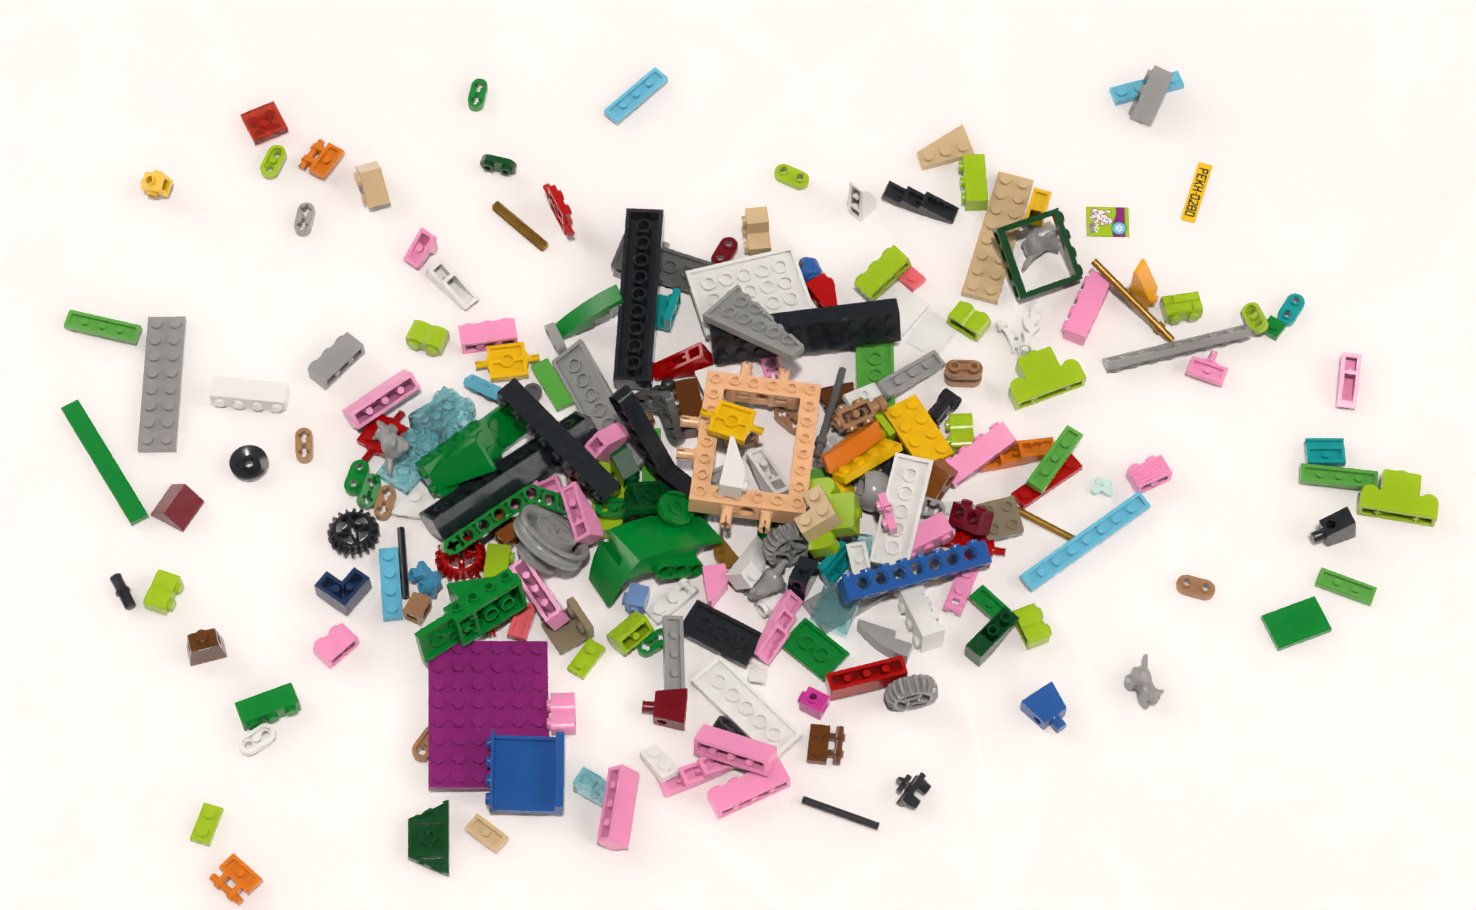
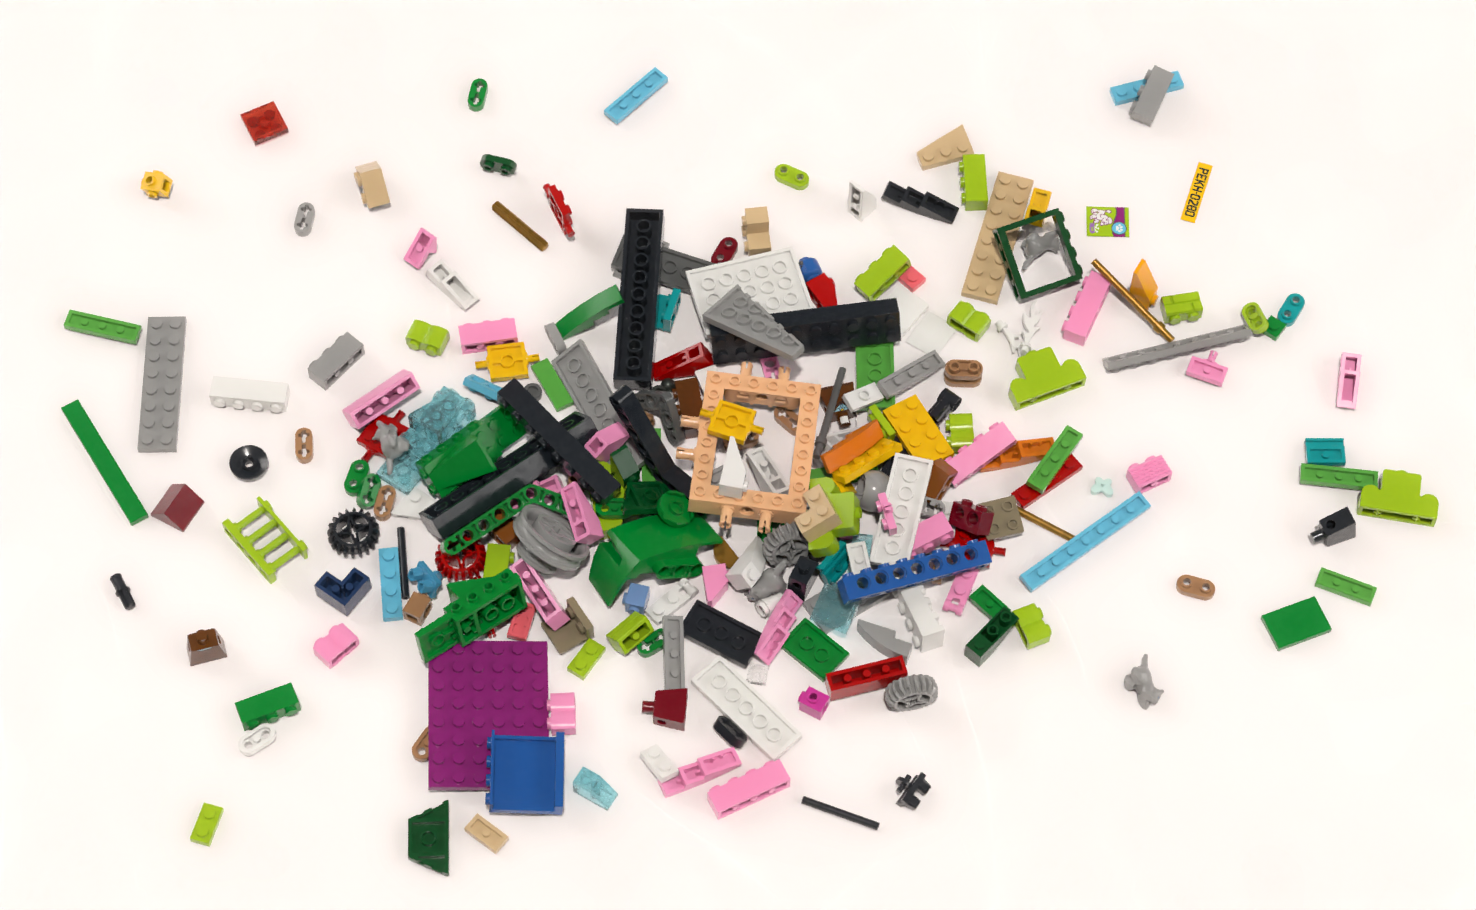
(163, 592): lime brick -> none
(238, 872): orange plate -> none
(257, 556): none -> lime fence
(273, 163): lime plate -> none
(325, 162): orange plate -> none
(618, 807): bright pink brick -> none
(735, 750): bright pink brick -> none
(819, 741): reddish brown plate -> none
(852, 413): medium nougat brick -> none
(1045, 708): blue torso -> none

